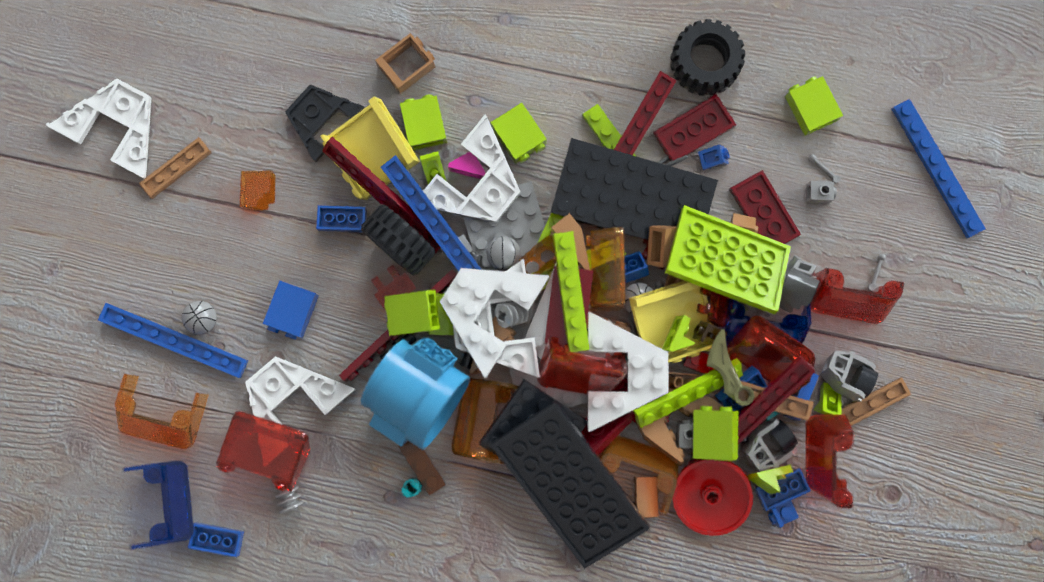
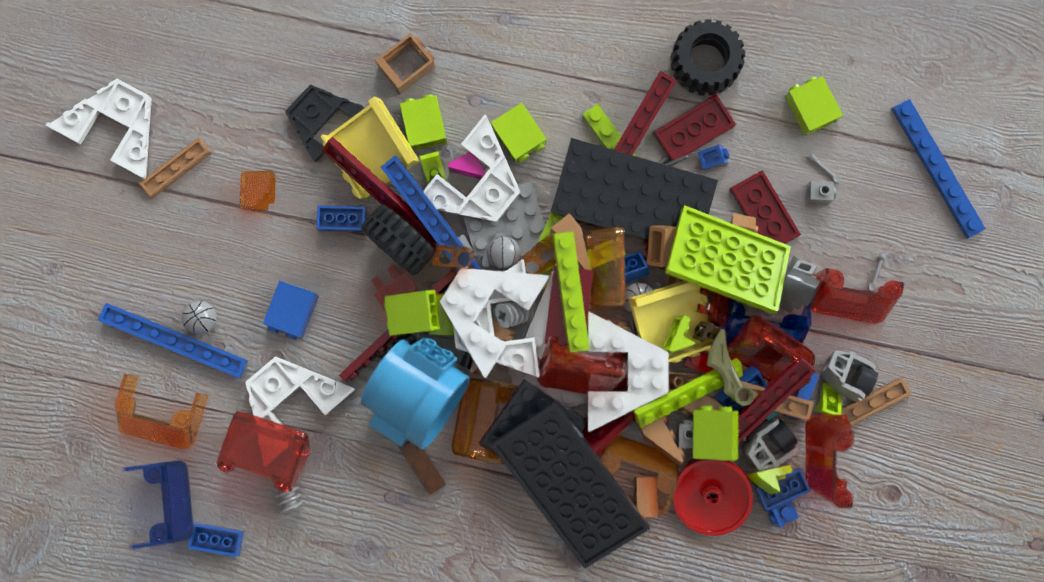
(416, 484): teal hinge -> none
(455, 253): none -> clear orange piece

